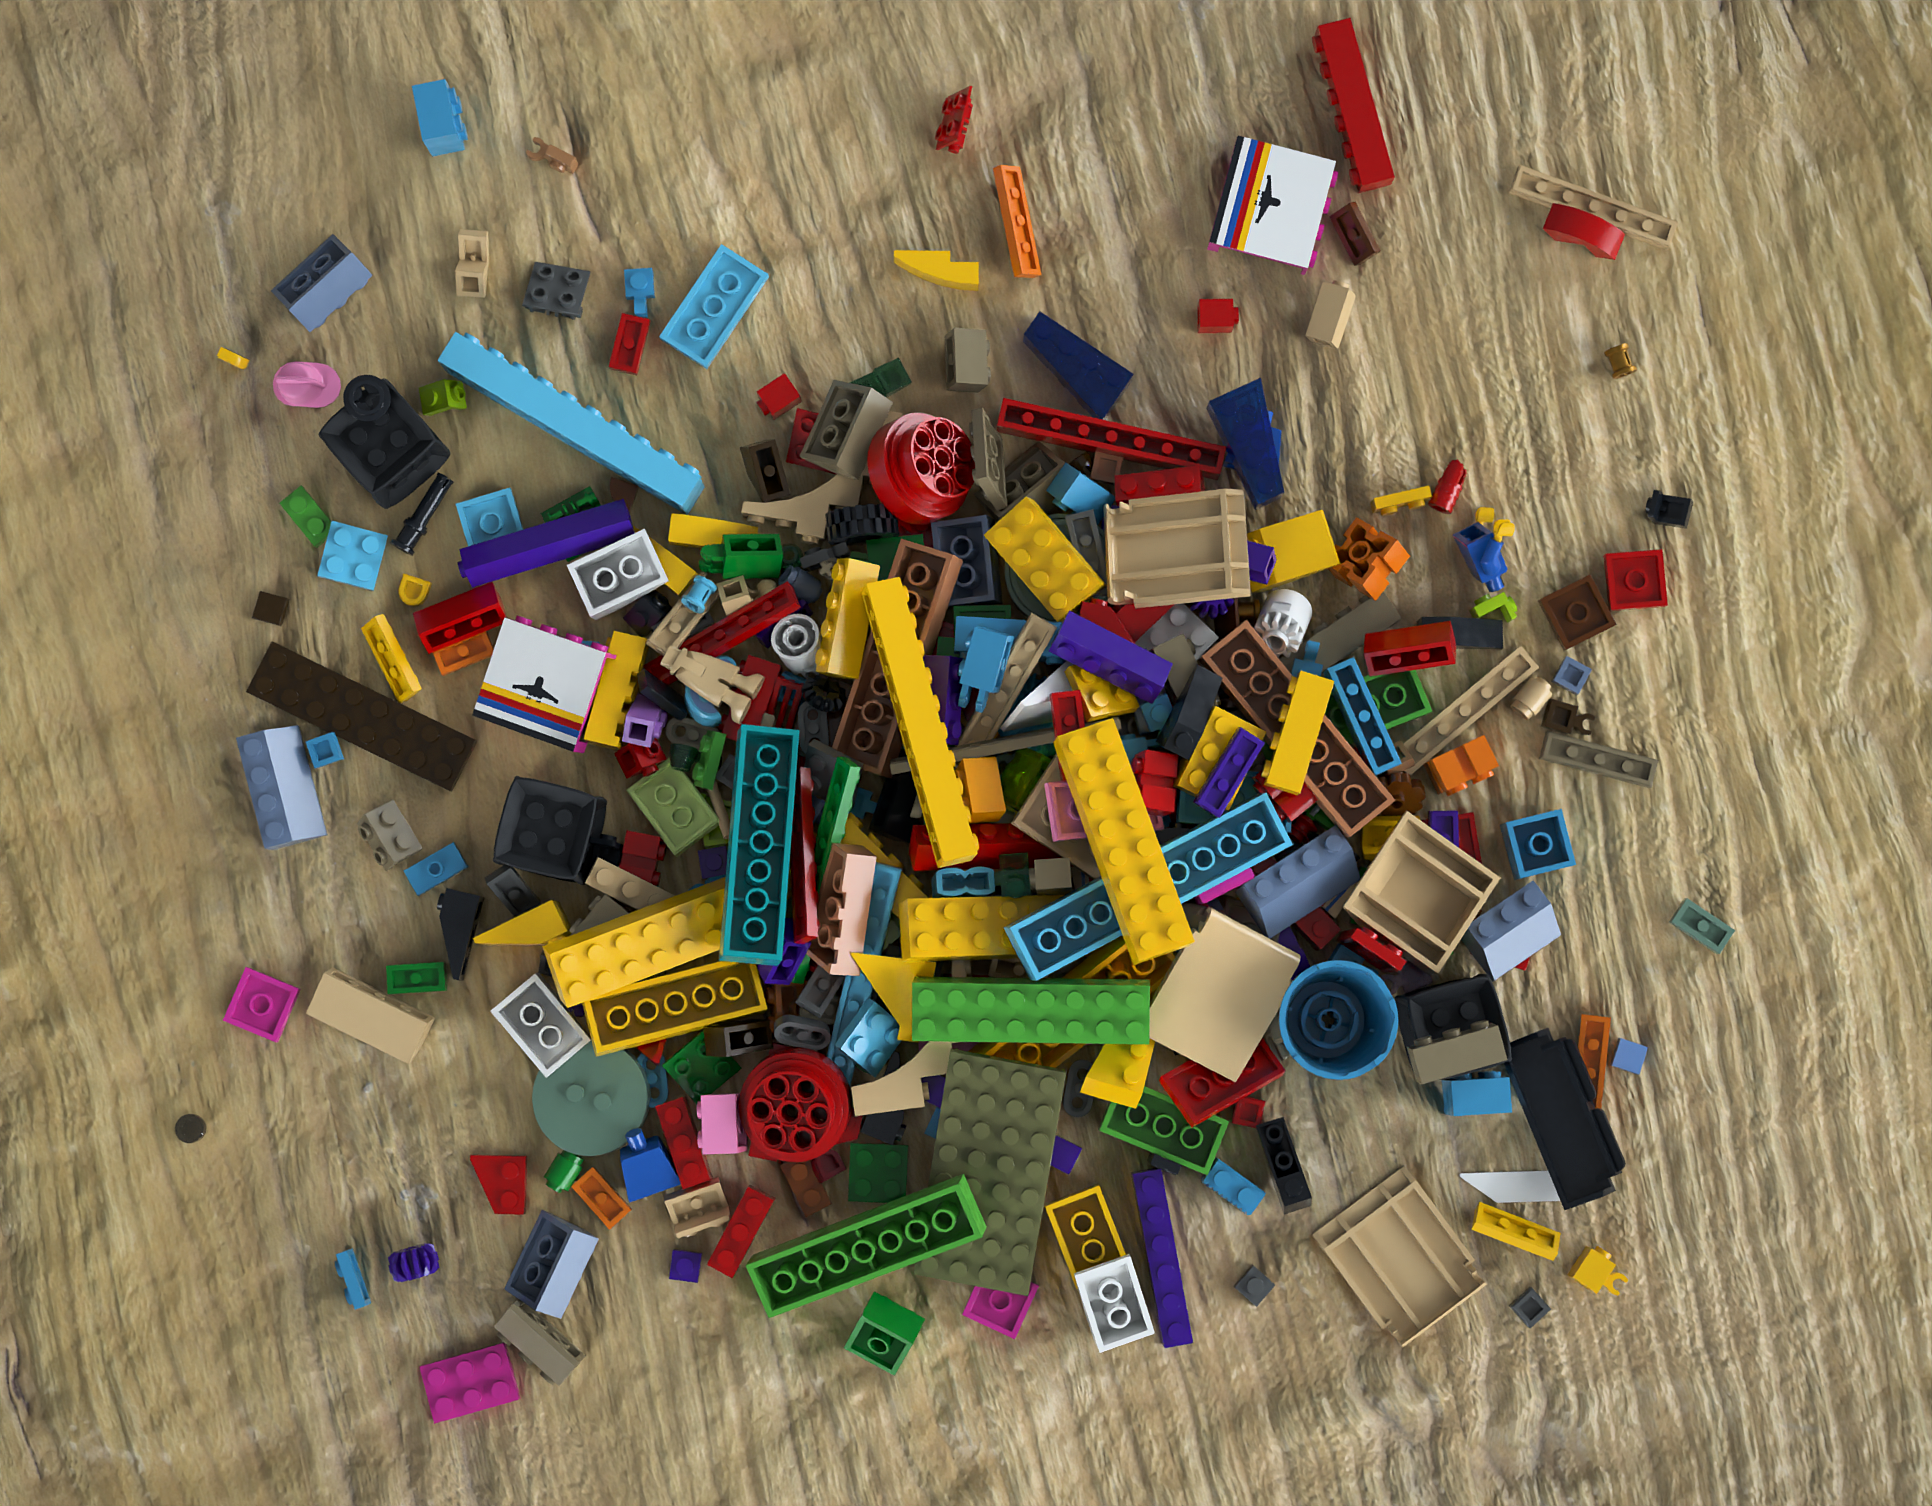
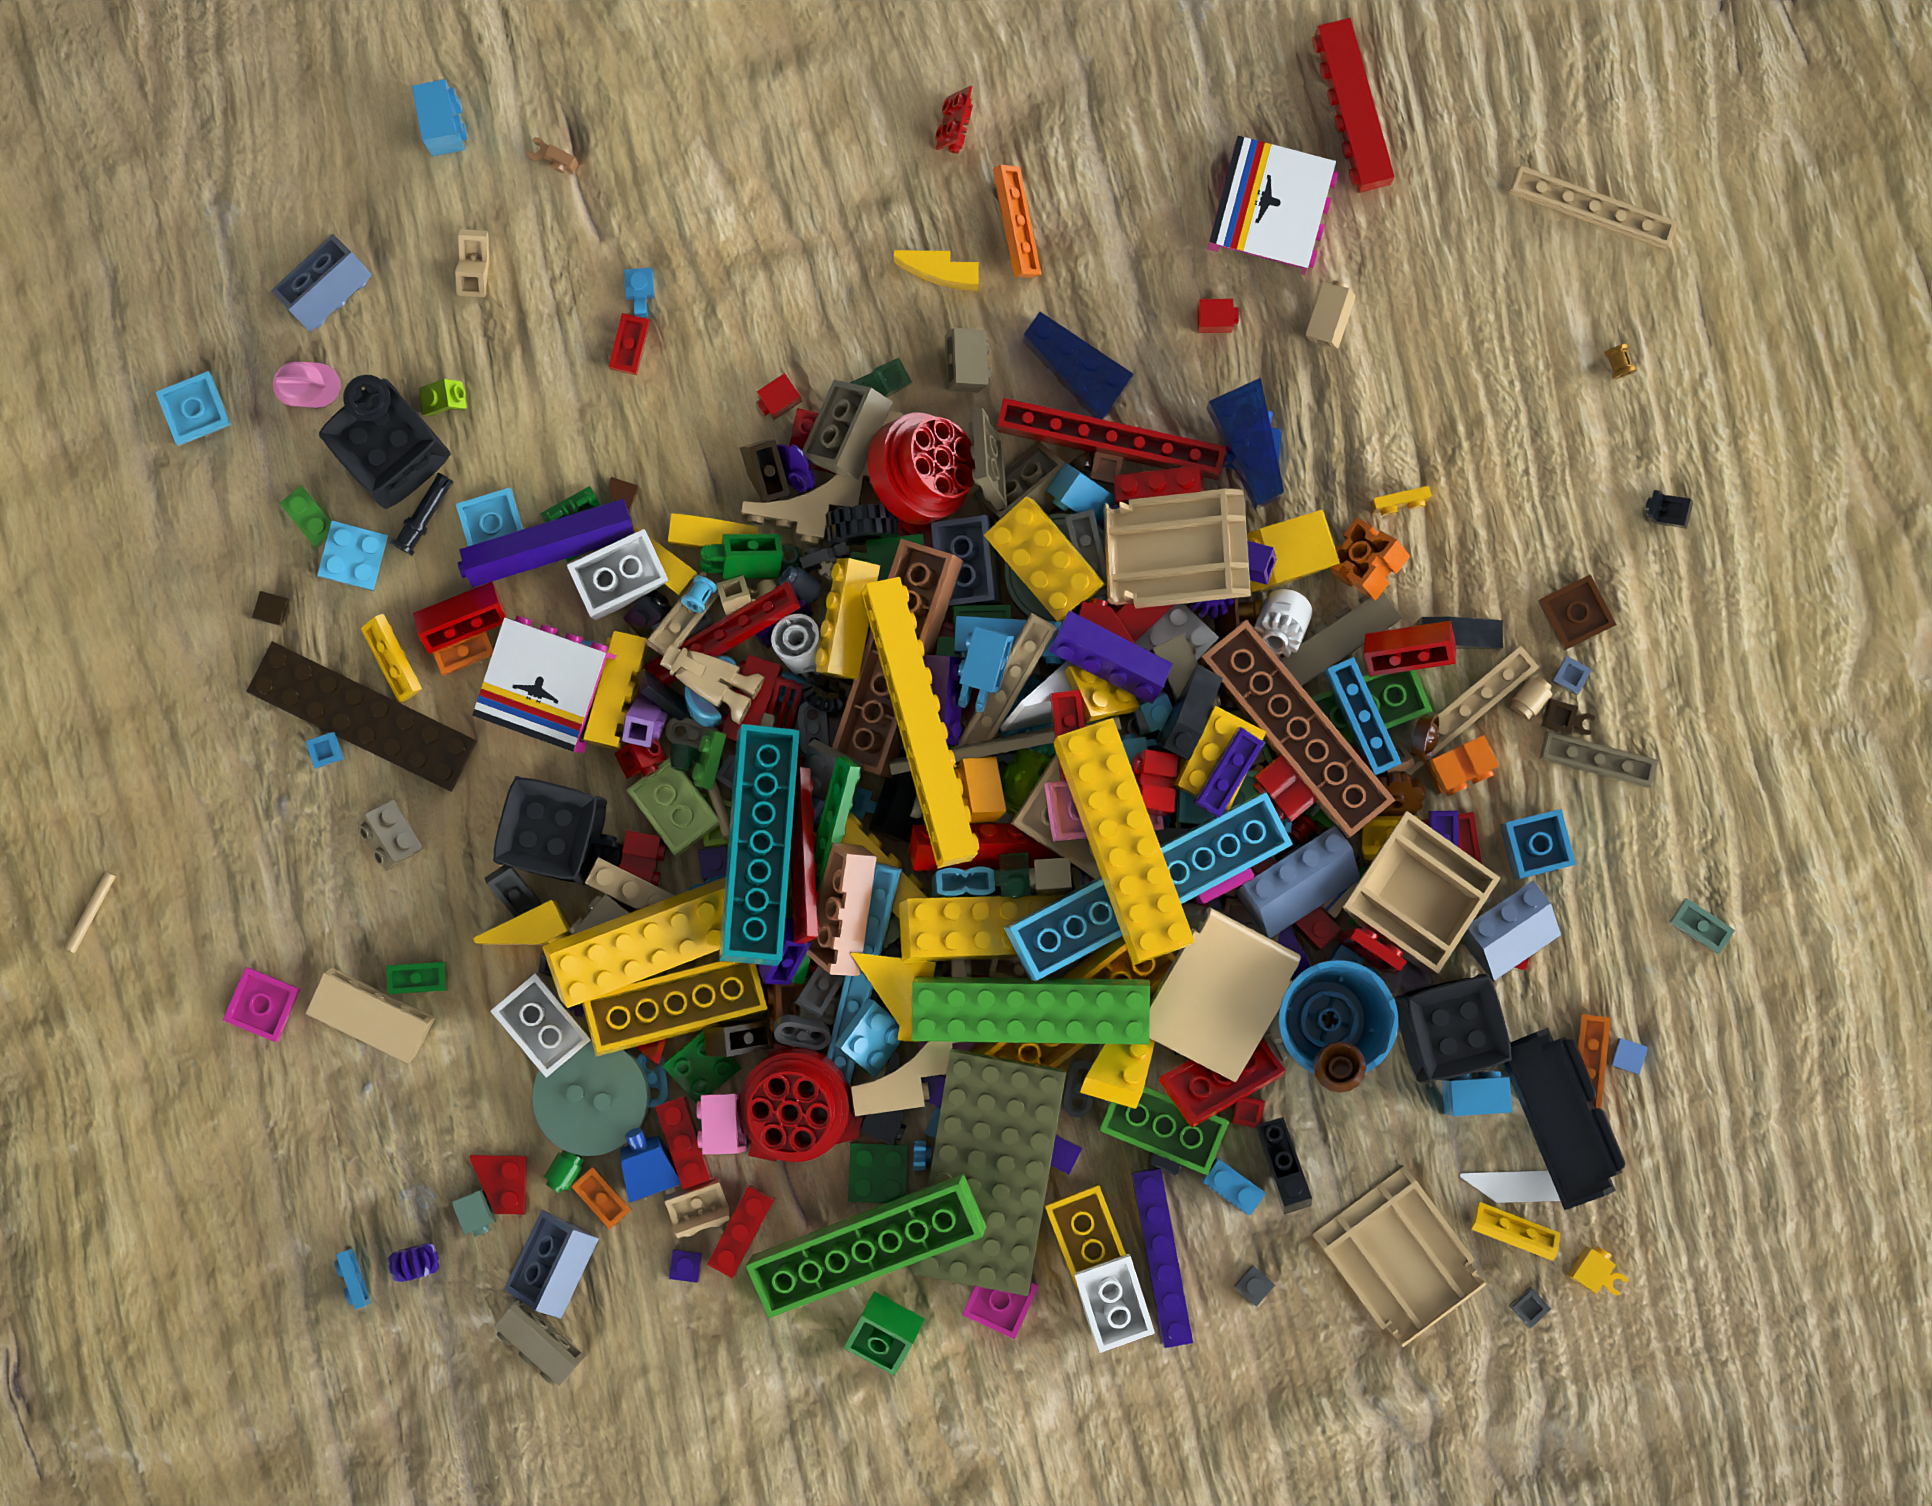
(90, 911): none -> tan bar
(190, 1128): clear smoke tile -> none
(193, 408): none -> medium azure plate
(233, 358): yellow tile -> none
(281, 787): sand blue slope -> none
(413, 590): yellow tile -> none
(436, 869): dark azure plate -> none
(459, 923): black slope -> none
(469, 1382): dark pink plate -> none
(474, 1213): none -> sand green brick
(556, 290): dark grey hinge -> none
(571, 423): medium azure brick -> none
(714, 306): medium azure plate -> none
(796, 468): none -> dark purple plate
(805, 1186): dark orange plate -> none
(827, 1165): dark red tile -> none
(922, 1154): none -> dark azure plate
(1298, 732): yellow brick -> none
(1308, 663): dark azure plate -> none
(1339, 1067): none -> reddish brown hat
(1355, 233): reddish brown plate -> none
(1425, 737): none -> reddish brown hat
(1448, 488): red hinge -> none
(1456, 1052): dark tan brick -> none
(1483, 549): blue torso -> none
(1486, 605): lime bracket -> none
(1584, 228): red brick -> none
(1635, 580): red plate -> none

